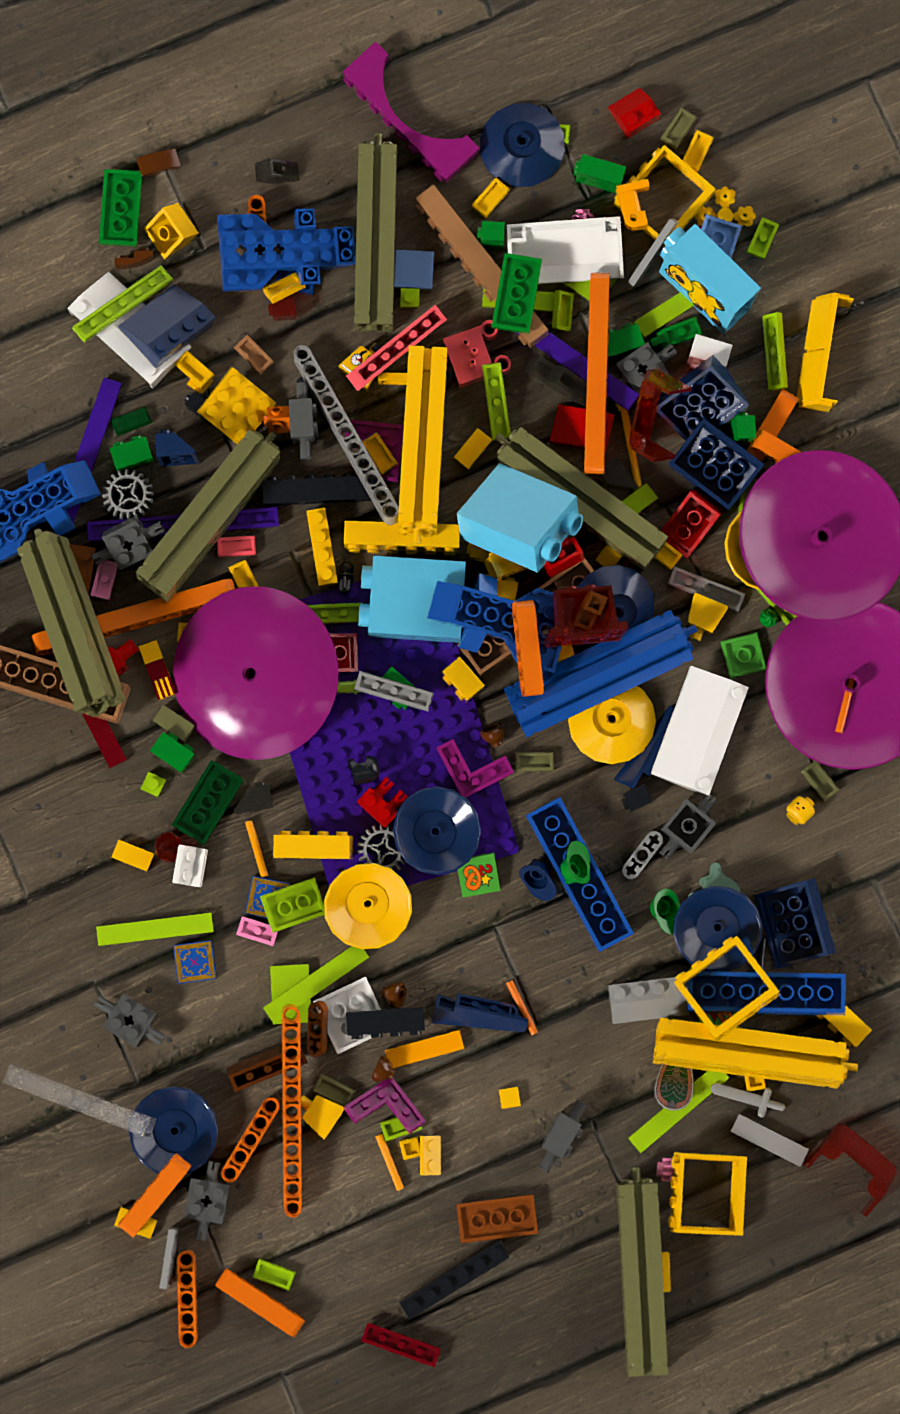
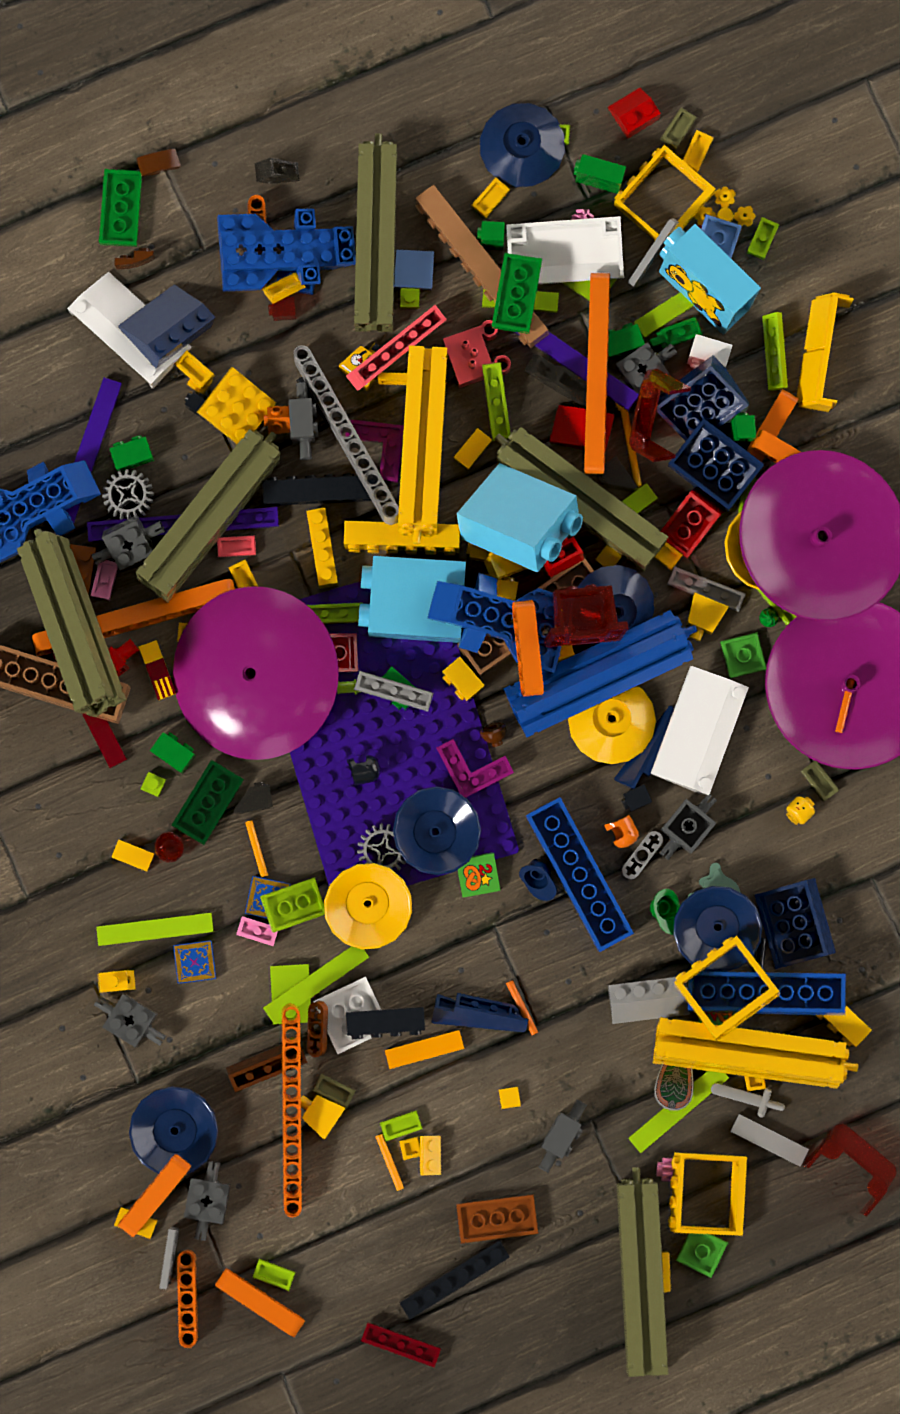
(79, 1100): clear brick -> none
(116, 981): none -> yellow torso
(122, 303): lime tile -> none
(131, 421): dark green tile -> none
(171, 230): yellow slope -> none
(173, 450): dark blue slope -> none
(174, 723): olive tile -> none
(190, 866): white bracket -> none
(244, 1146): orange beam -> none
(253, 354): medium nougat plate -> none
(313, 846): yellow brick -> none
(346, 570): black axle -> none
(374, 805): red brick -> none
(379, 453): yellow tile -> none
(383, 1070): reddish brown brick -> none
(387, 1093): magenta plate -> none
(394, 994): reddish brown brick -> none
(444, 156): magenta arch -> none
(534, 761): olive tile -> none
(562, 310): lime tile -> none
(577, 864): green piece -> none
(589, 609): reddish brown slope -> none
(626, 827): none -> orange helmet
(630, 204): light orange piece -> none
(702, 1252): none -> bright green tile

